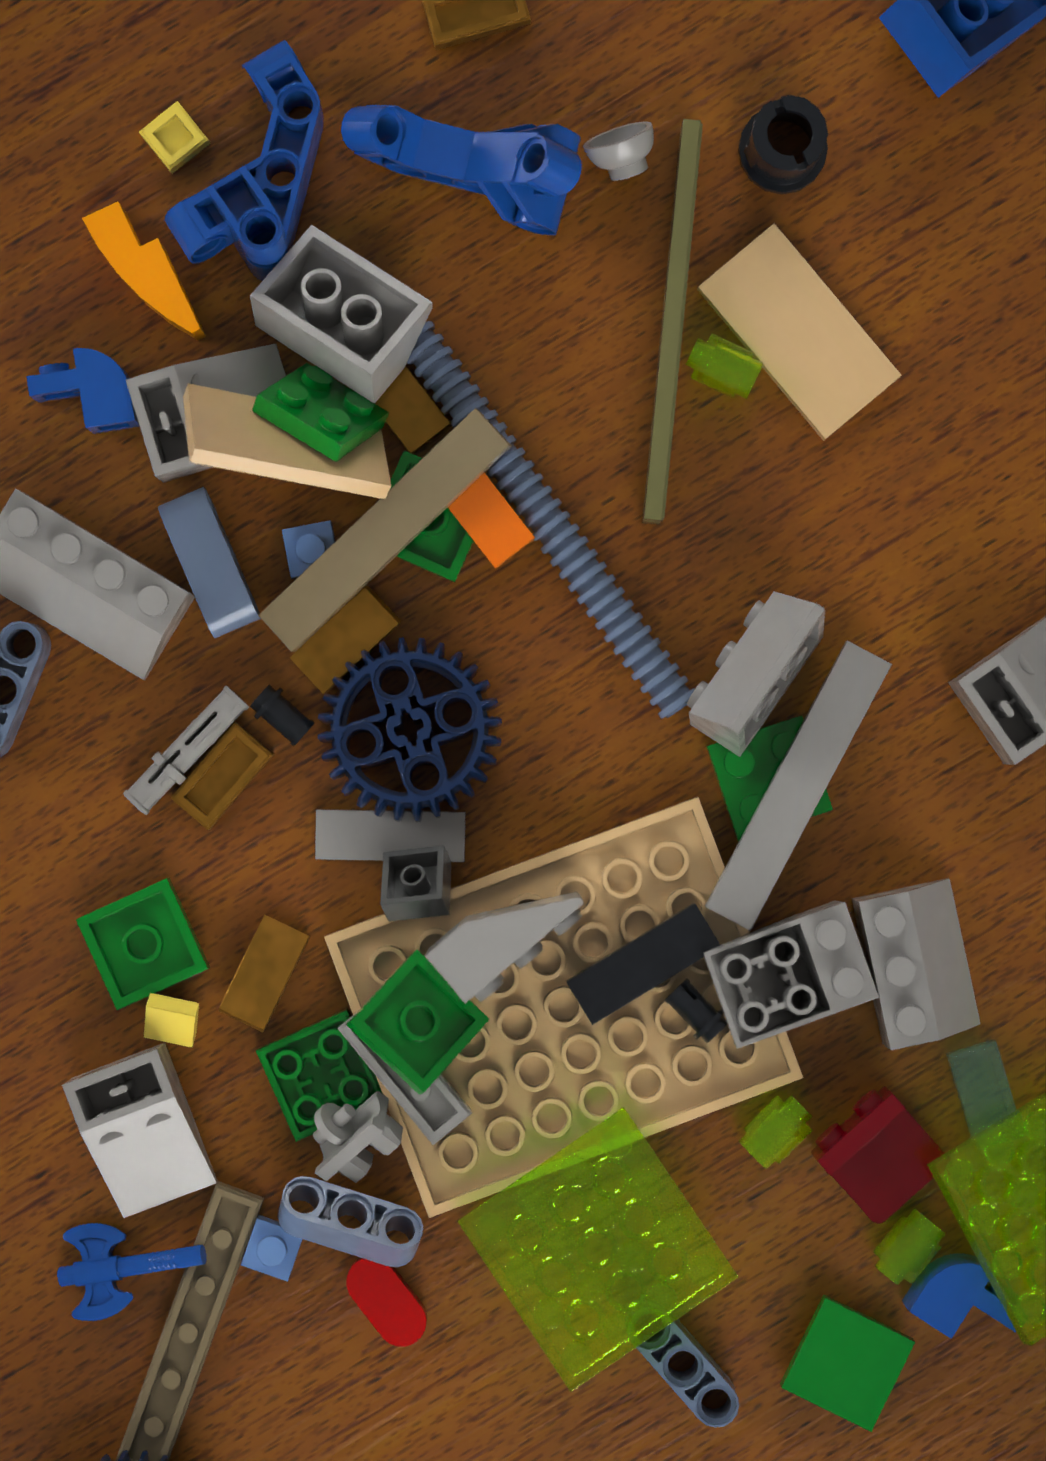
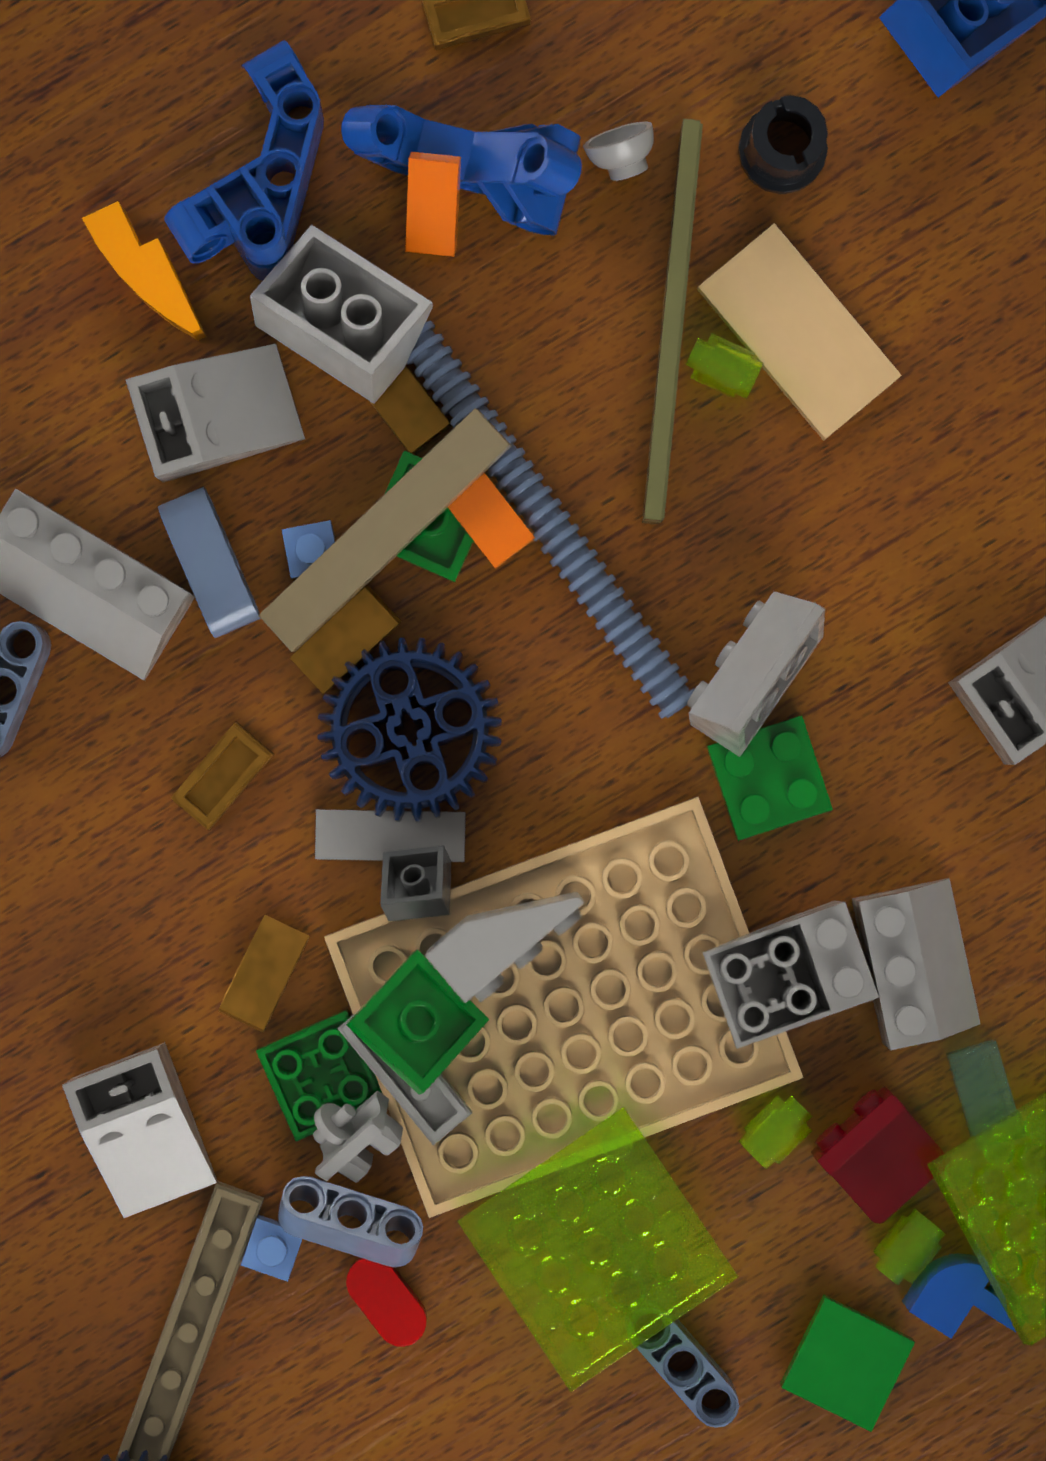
(97, 382): blue brick -> none
(101, 1269): blue piece -> none
(143, 943): green plate -> none
(171, 1020): light yellow tile -> none
(174, 137): light yellow tile -> none
(185, 750): light grey pin -> none
(233, 437): tan tile -> none
(281, 714): black pin -> none
(320, 411): green plate -> none
(432, 203): none -> orange tile
(642, 963): black tile -> none
(696, 1011): black pin -> none
(798, 785): light grey tile -> none

